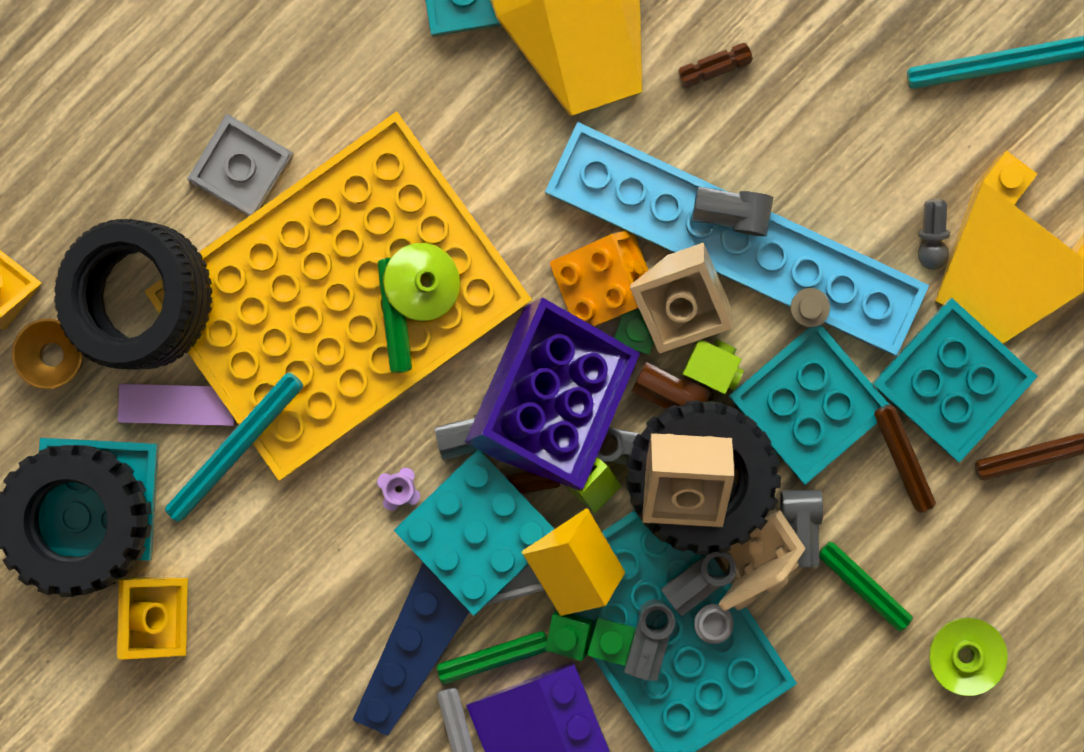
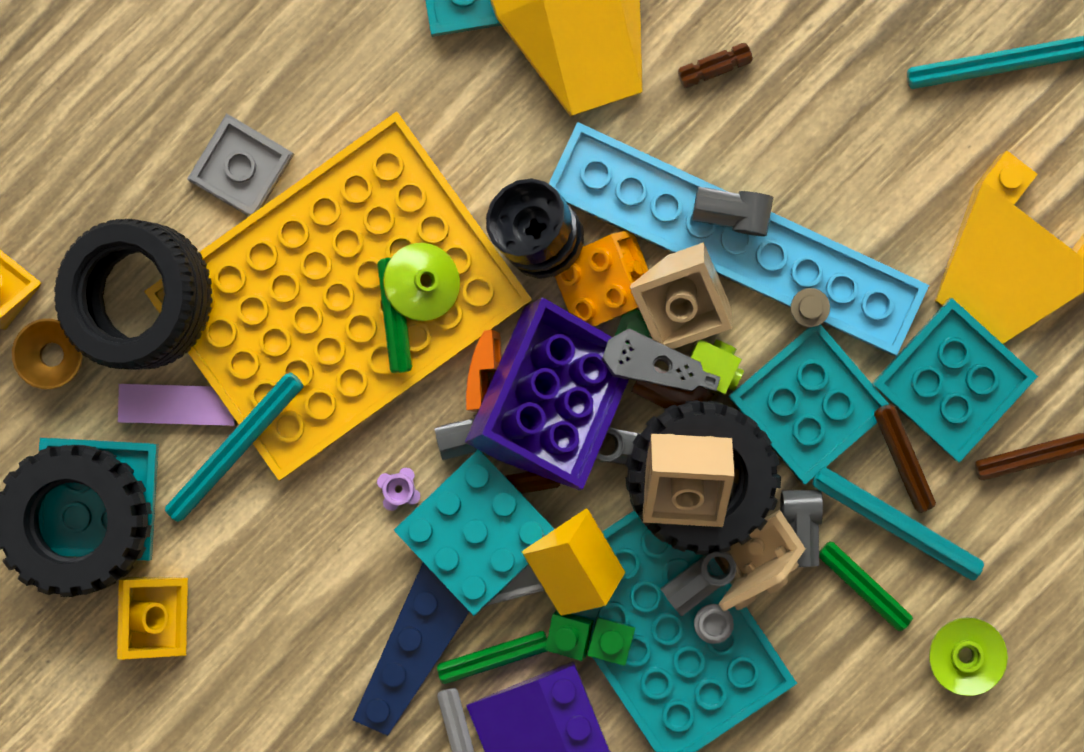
(484, 360): none -> orange slope
(535, 228): none -> black wheel
(598, 488): lime brick -> none
(643, 357): none -> piece
(649, 643): dark grey piece -> none
(898, 523): none -> teal axle
(933, 252): dark grey axle -> none

